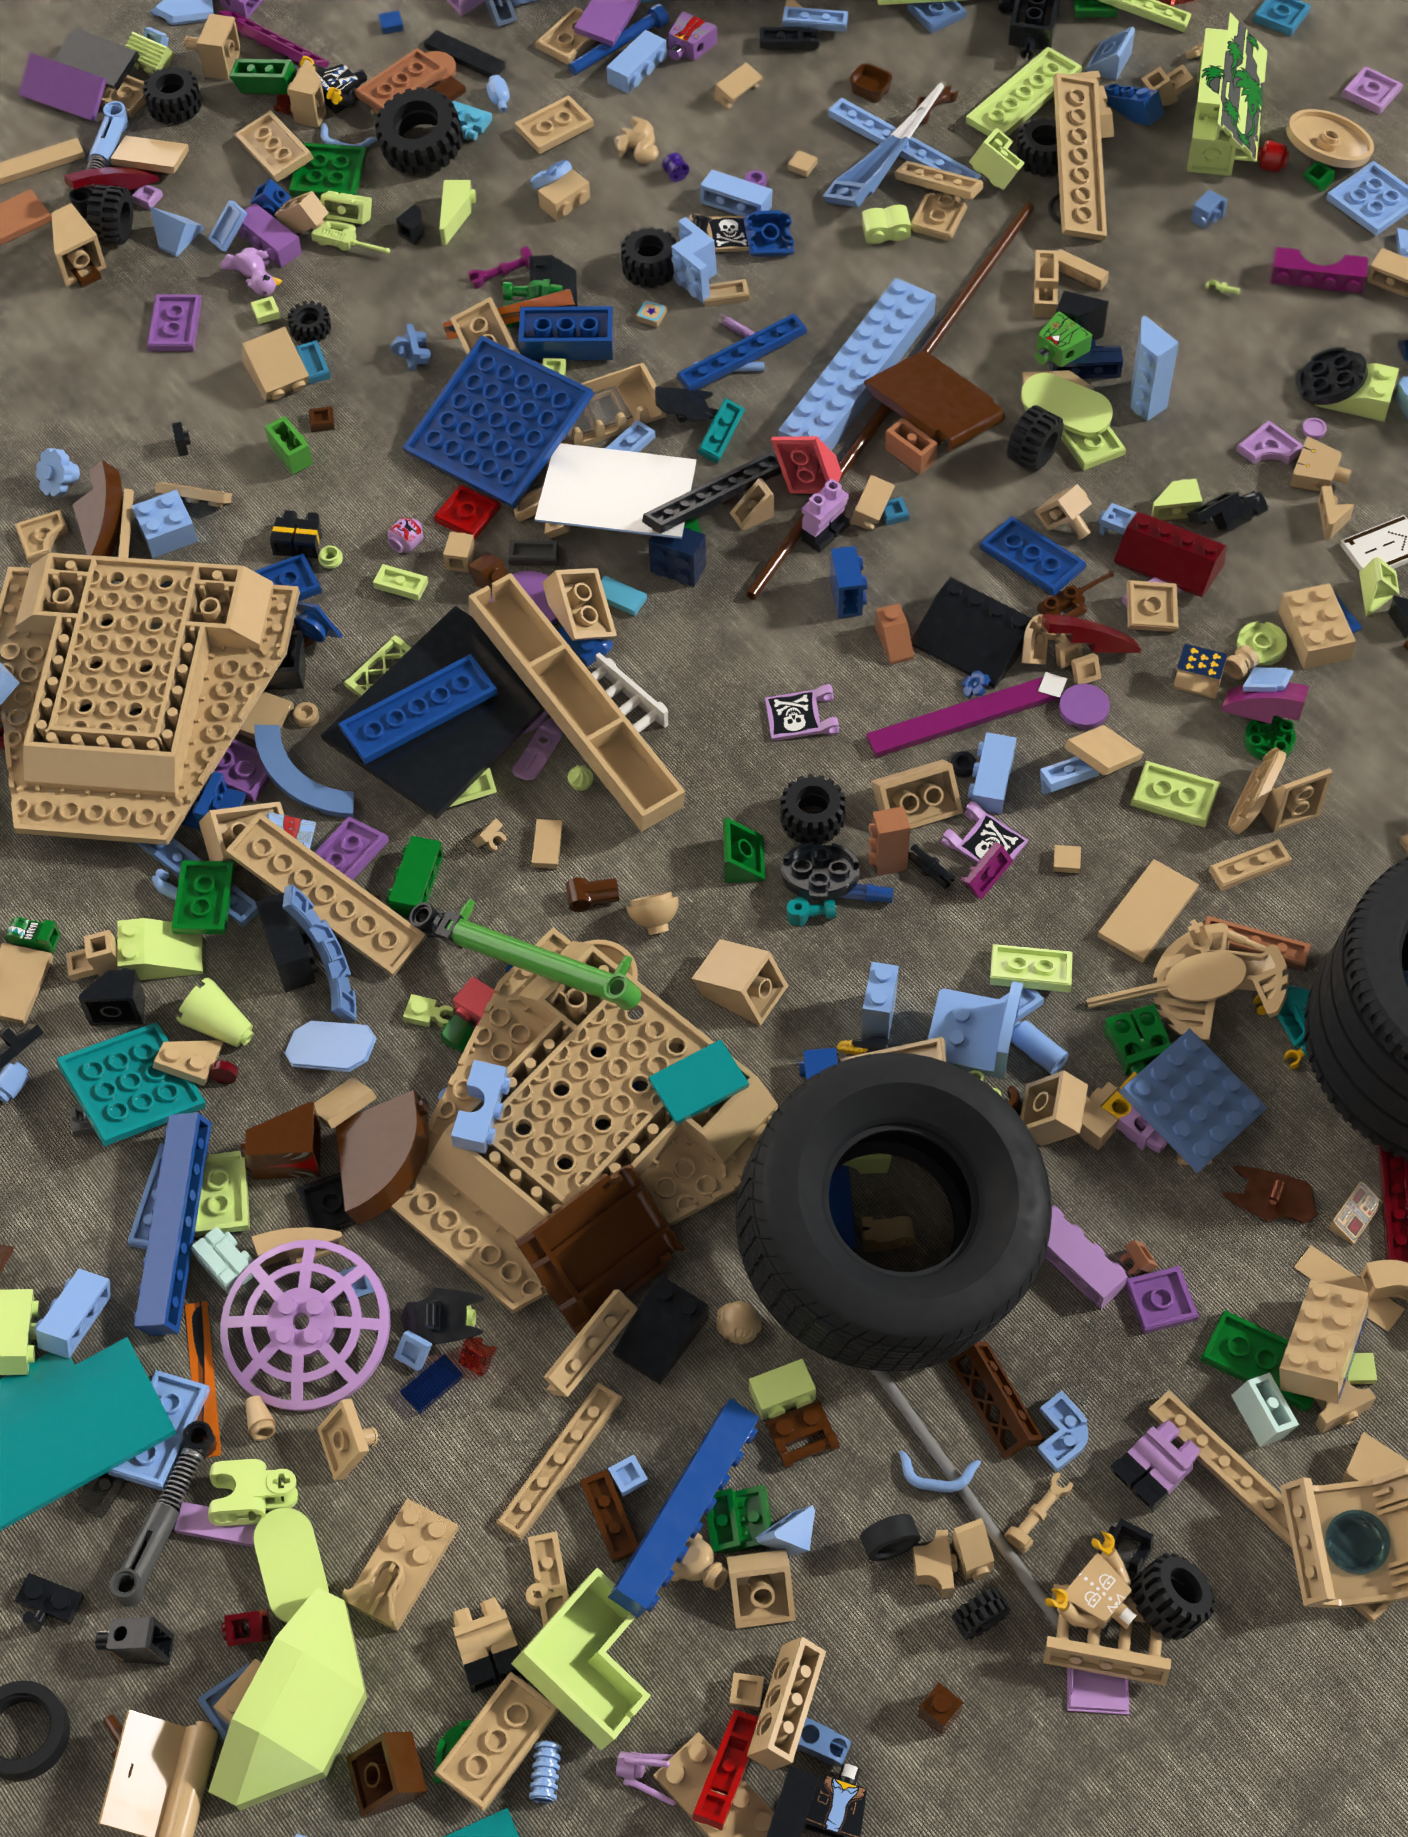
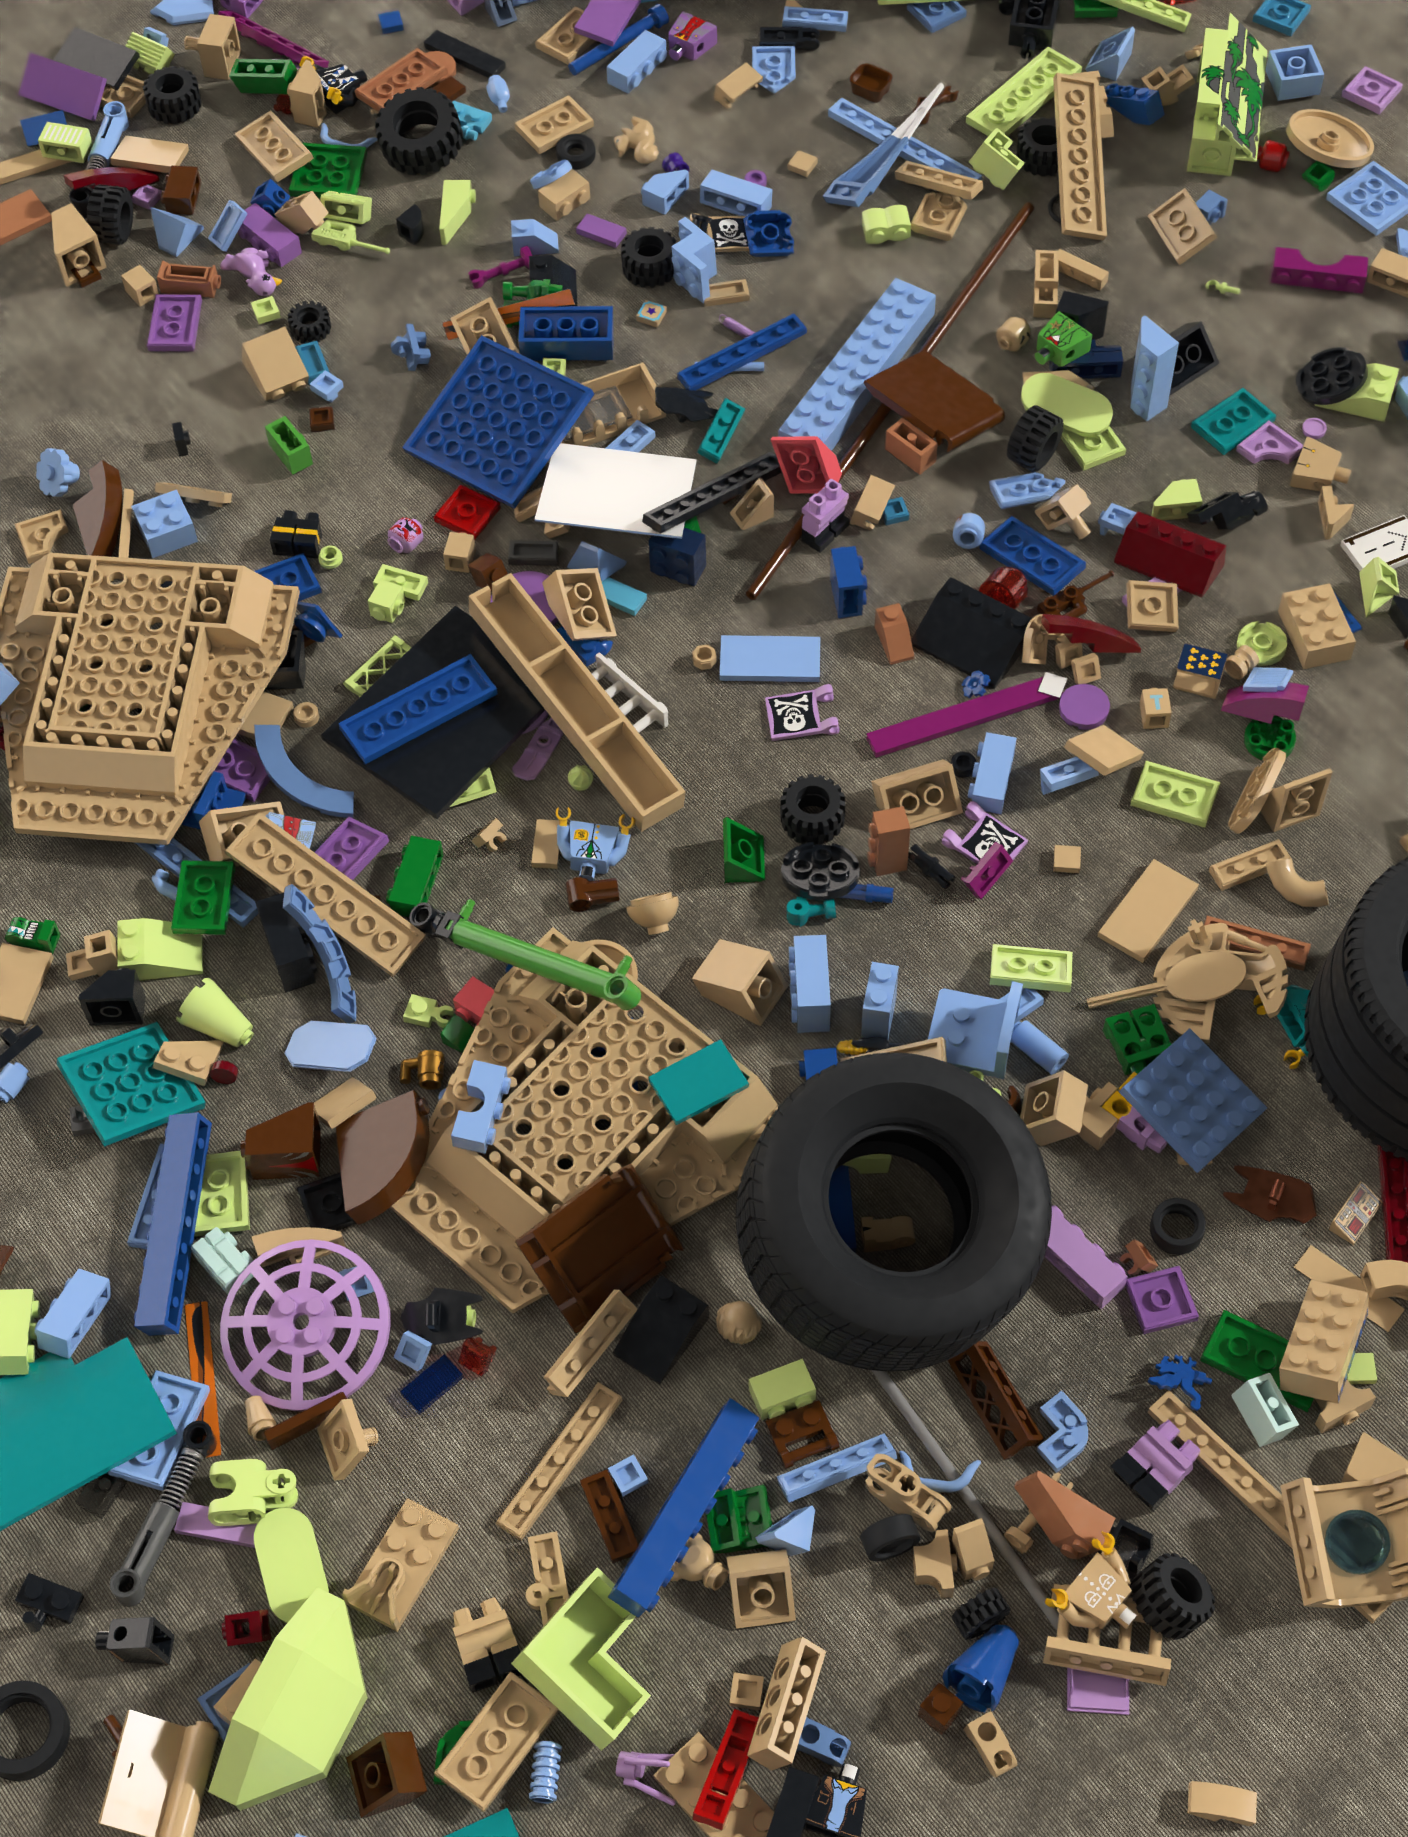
(34, 126): none -> blue panel
(65, 142): none -> yellowish green brick
(139, 285): none -> tan brick
(181, 190): none -> reddish brown brick
(188, 279): none -> nougat window
(302, 1422): none -> reddish brown tile
(326, 386): none -> light blue tile
(386, 601): none -> yellowish green brick
(430, 1069): none -> pearl gold piece
(535, 236): none -> light blue slope
(576, 141): none -> black tyre
(592, 846): none -> light blue torso
(593, 557): none -> medium blue slope
(601, 230): none -> medium lavender tile
(664, 190): none -> light blue slope
(704, 657): none -> tan tile
(770, 658): none -> light blue tile
(775, 65): none -> light blue tile
(809, 984): none -> light blue brick
(833, 1468): none -> light blue tile
(906, 1493): none -> tan piece
(968, 531): none -> light blue head
(983, 1669): none -> blue cone
(991, 1744): none -> tan leg
(1006, 586): none -> clear red piece
(1013, 334): none -> tan head
(1024, 489): none -> light blue tile
(1064, 1515): none -> nougat slope
(1155, 708): none -> tan brick
(1180, 1374): none -> blue piece
(1182, 226): none -> tan tile
(1183, 1207): none -> black tyre
(1193, 356): none -> black slope
(1222, 1802): none -> tan slope
(1232, 421): none -> teal tile
(1294, 72): none -> light blue brick
(1295, 888): none -> tan cylinder

